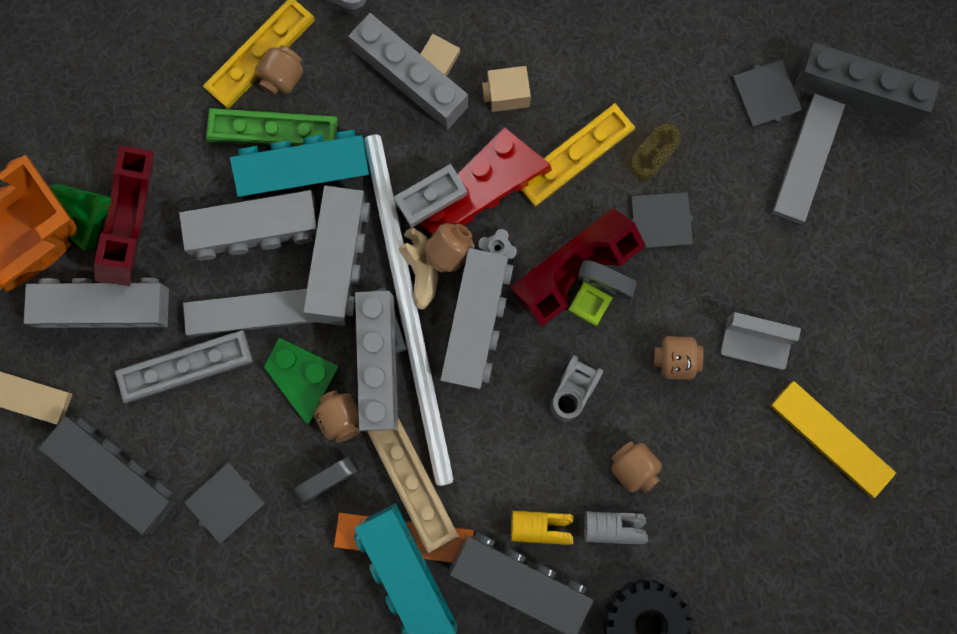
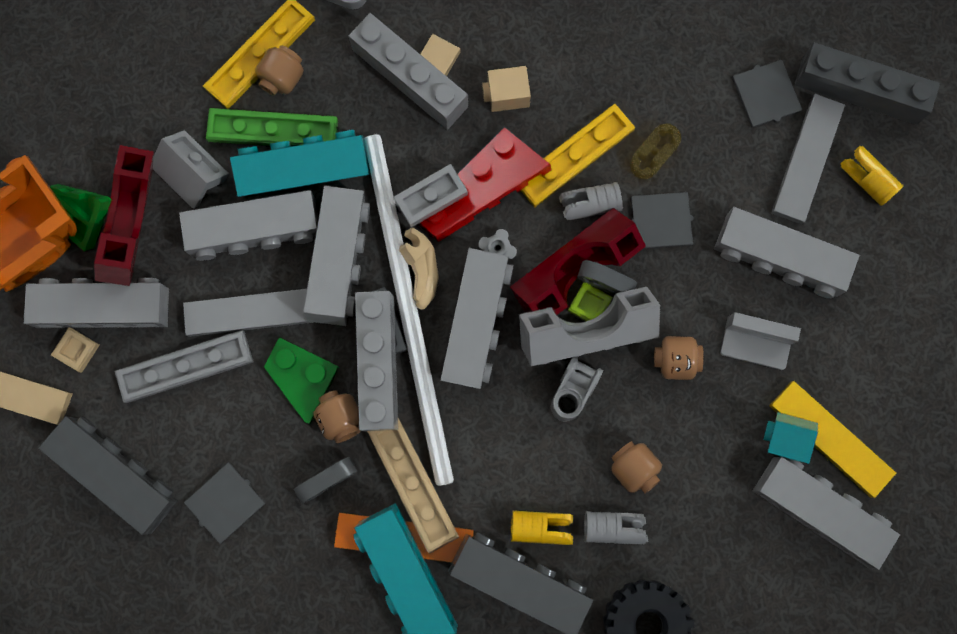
(75, 349): none -> tan tile
(187, 167): none -> light grey panel
(449, 247): medium nougat head -> none
(591, 201): none -> light grey hinge
(627, 320): none -> light grey arch
(786, 252): none -> light grey brick
(791, 437): none -> teal brick
(826, 512): none -> light grey brick
(878, 182): none -> yellow hinge

